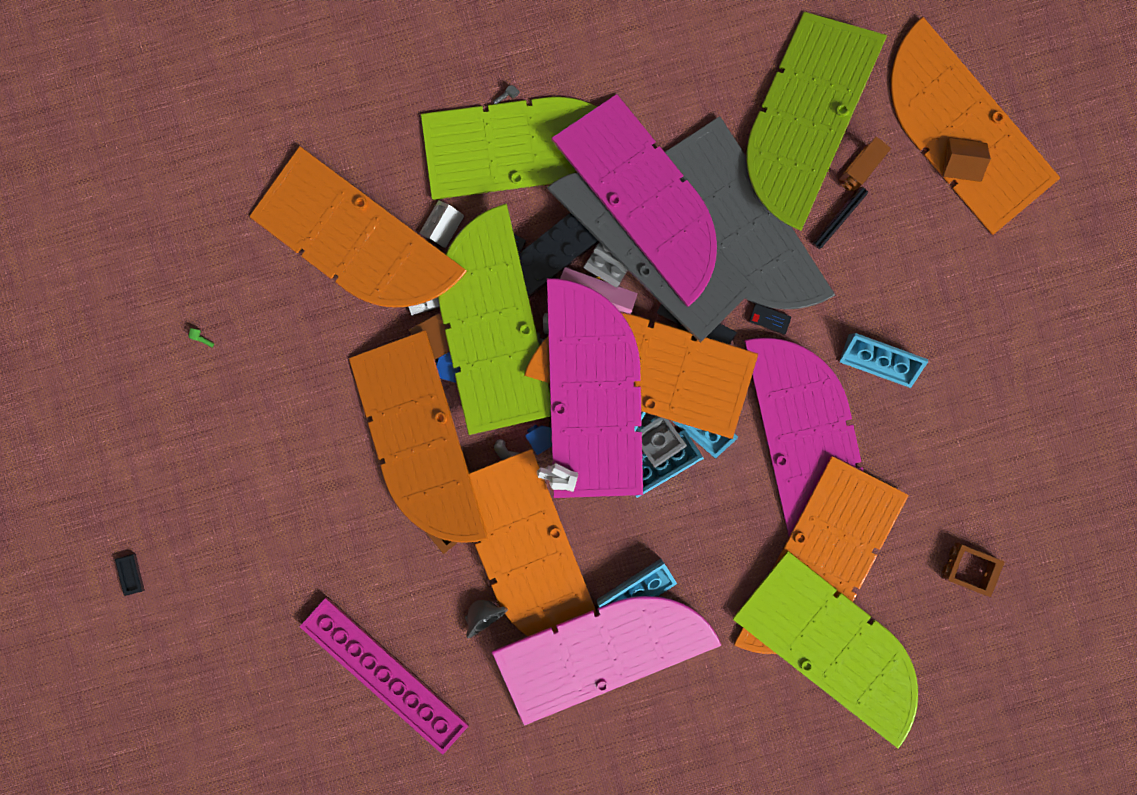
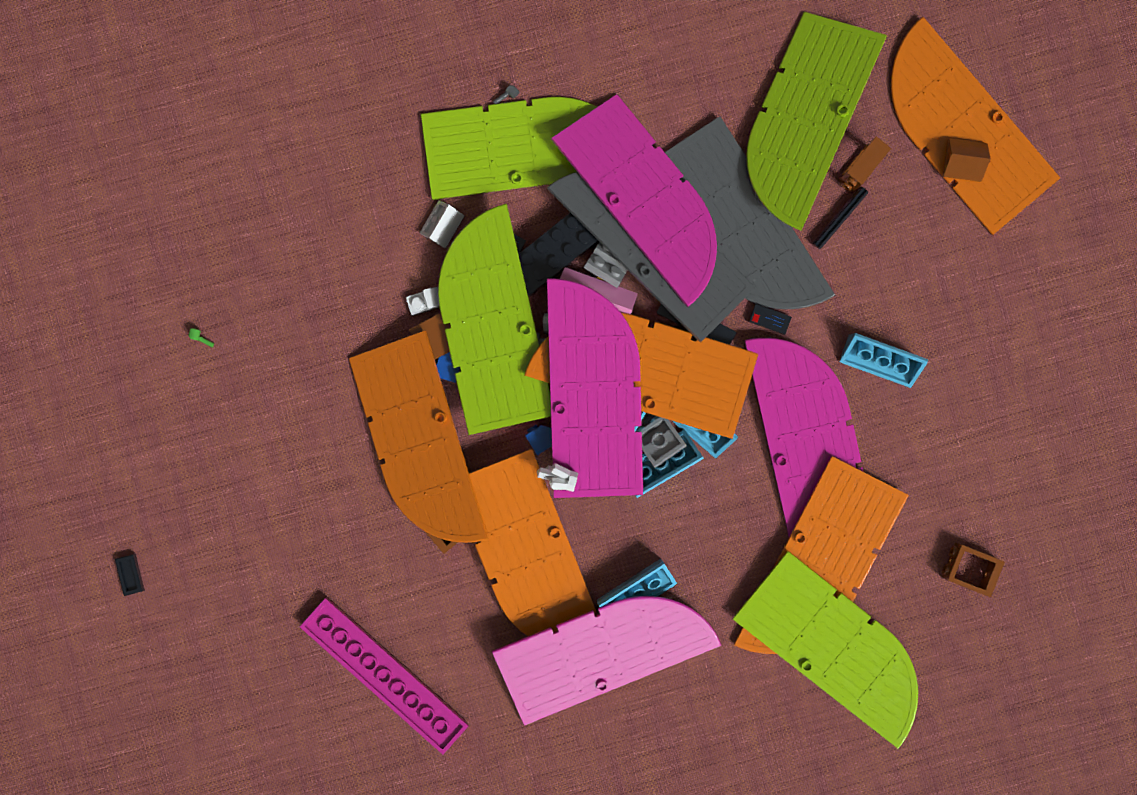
(352, 237): orange door -> none
(481, 615): dark grey hat -> none
(502, 451): light grey arm -> none

